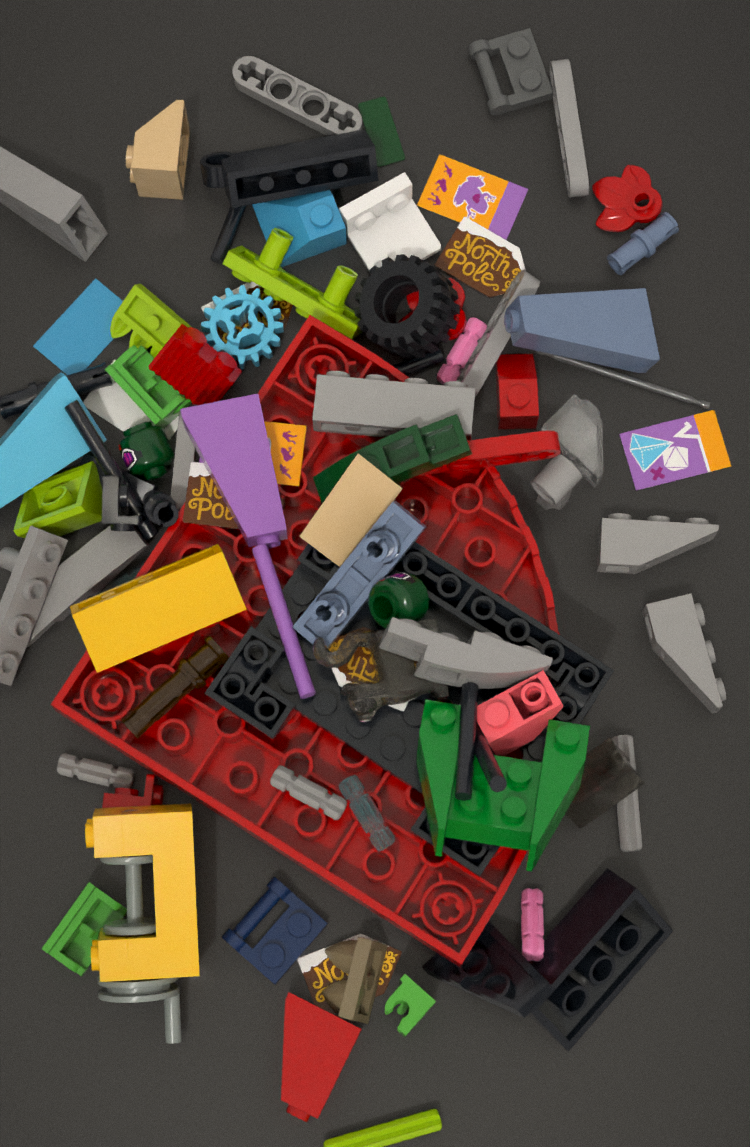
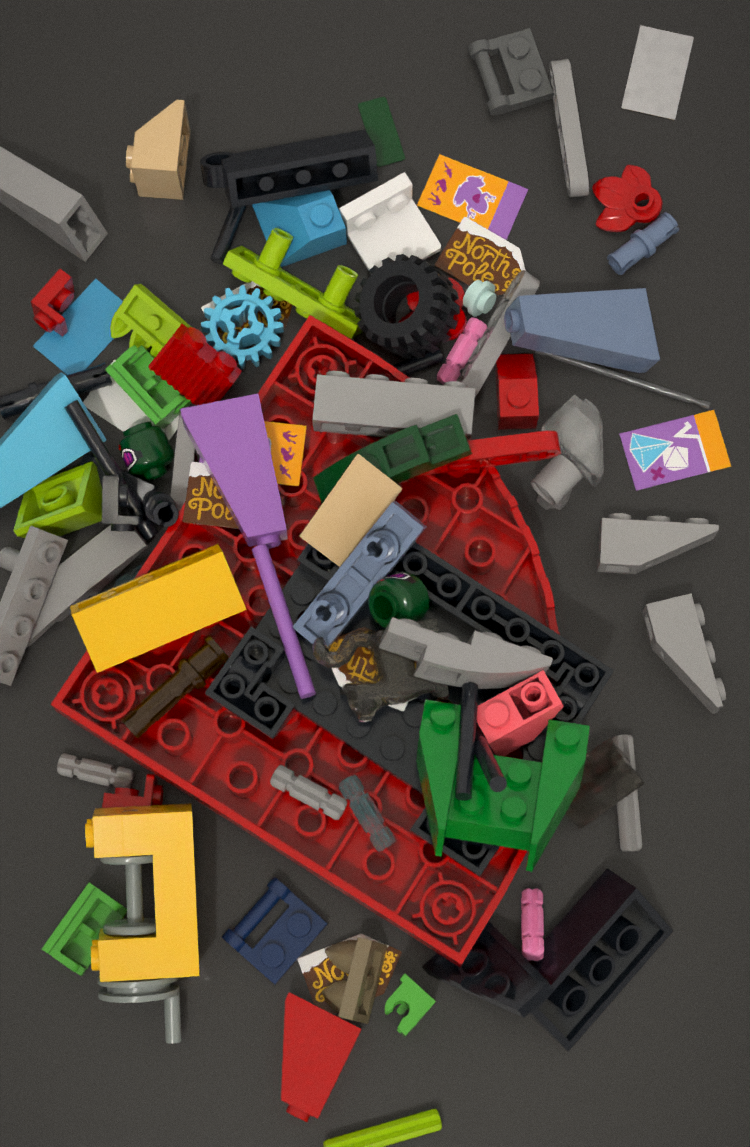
(54, 296): none -> red bracket
(294, 103): light grey beam -> none
(479, 297): none -> light aqua plate
(657, 72): none -> flat silver sticker

